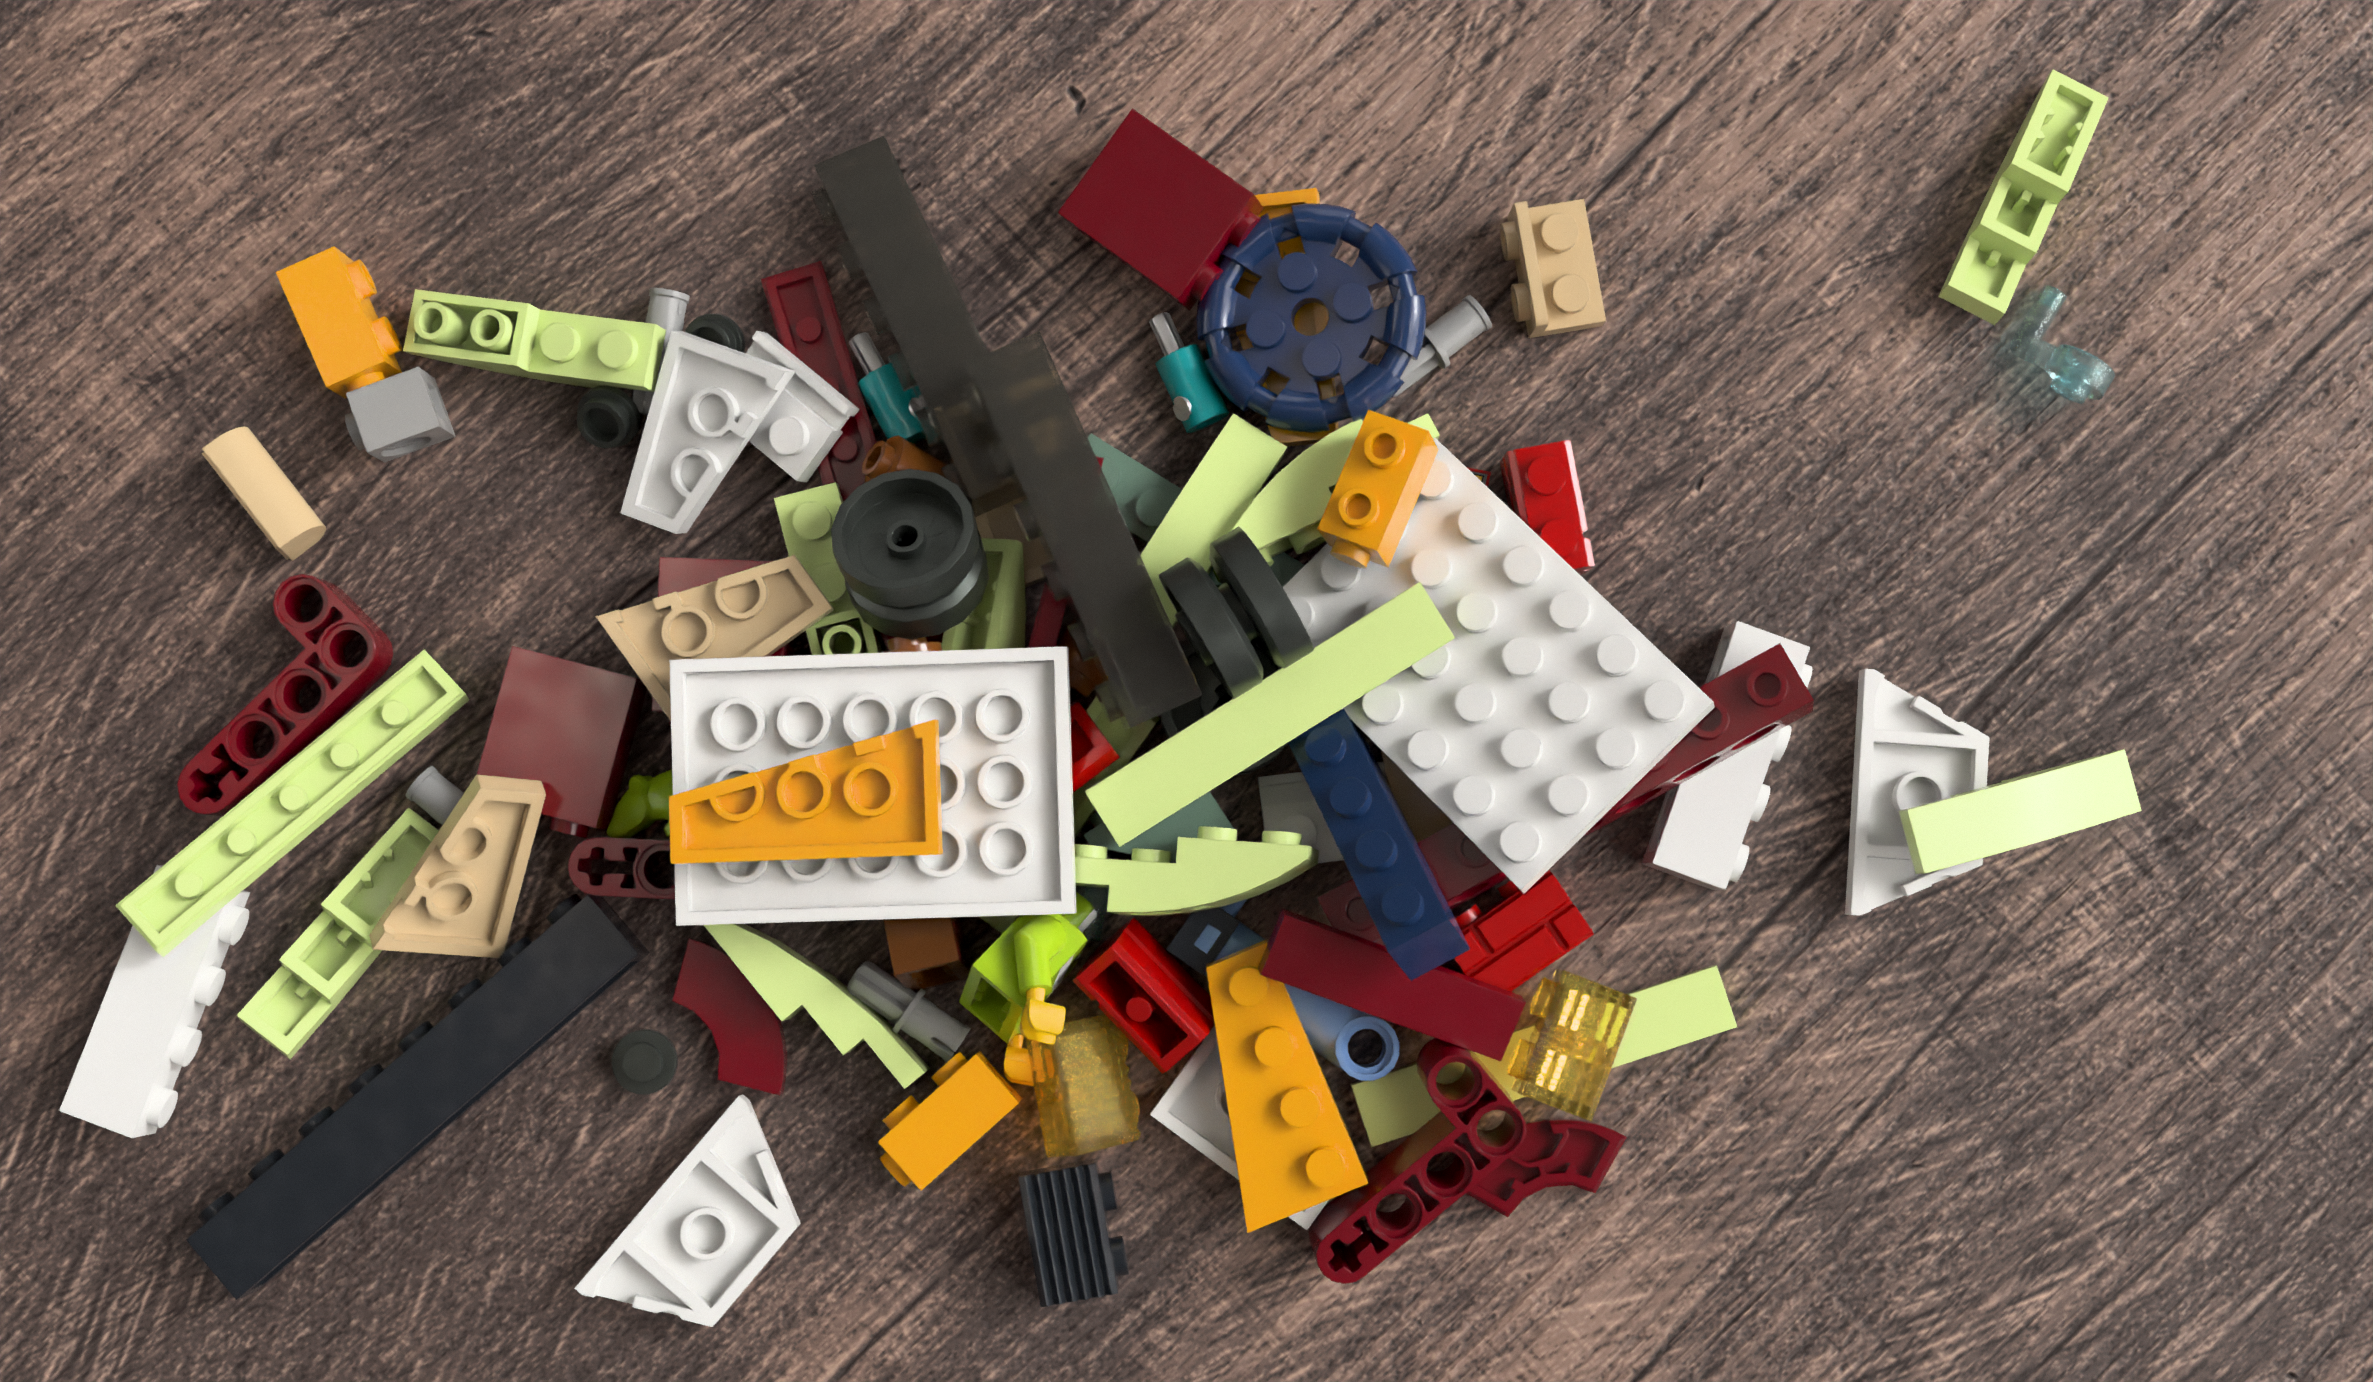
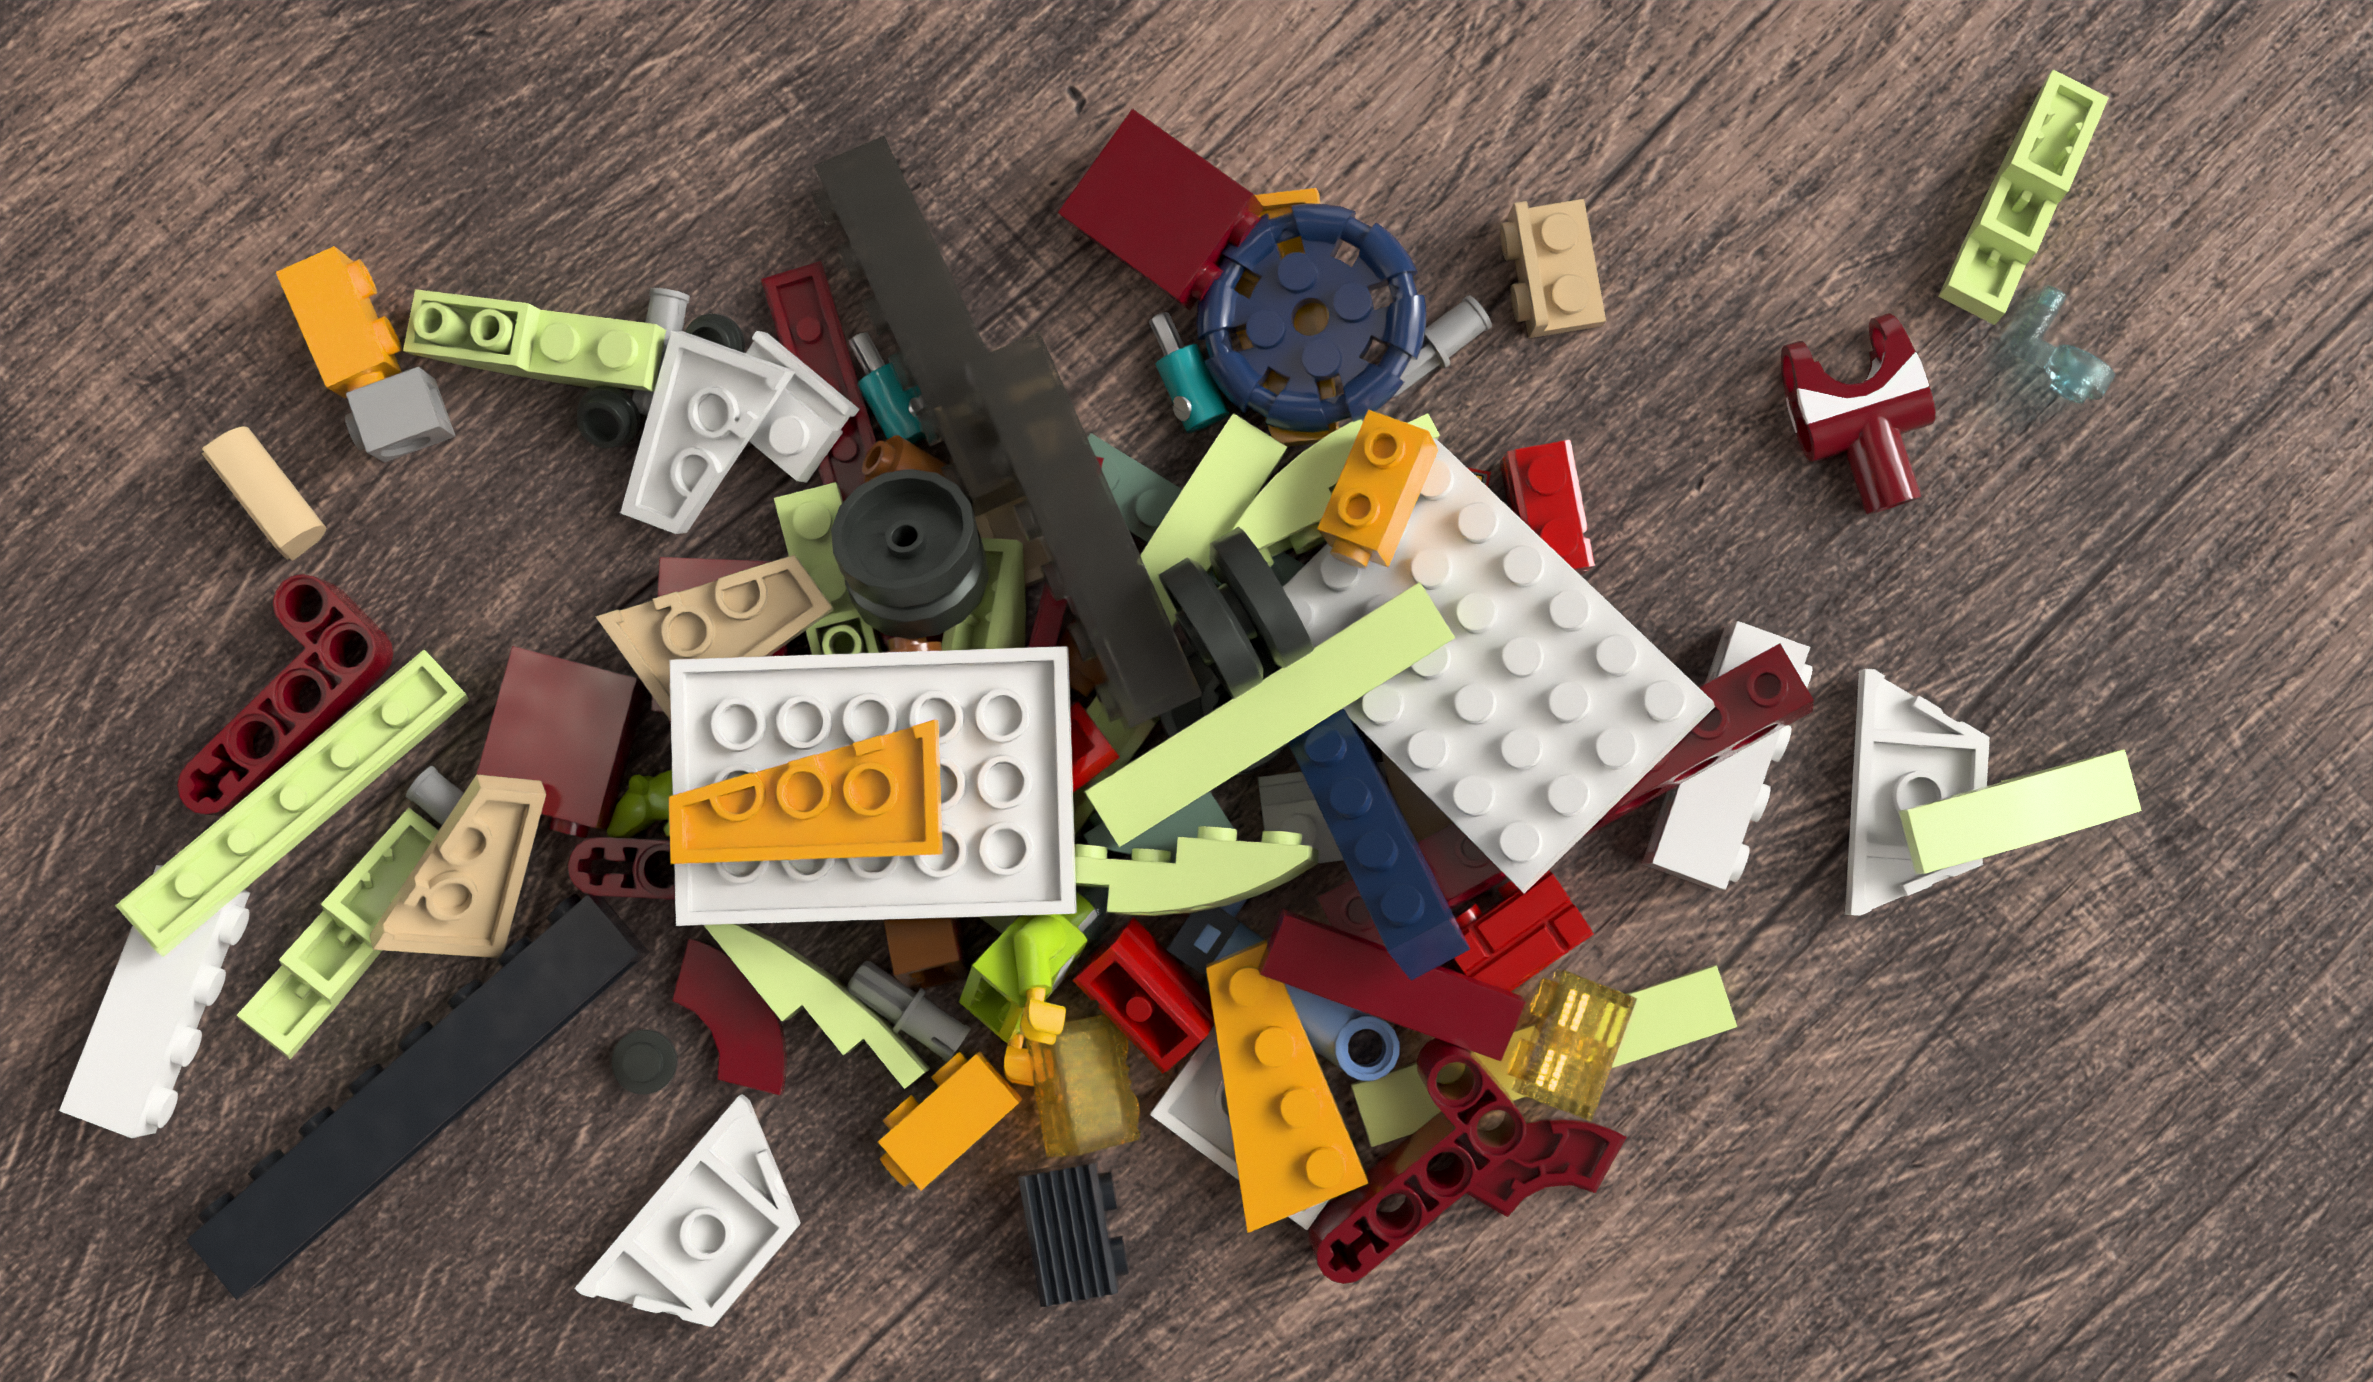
(1863, 416): none -> dark red connector

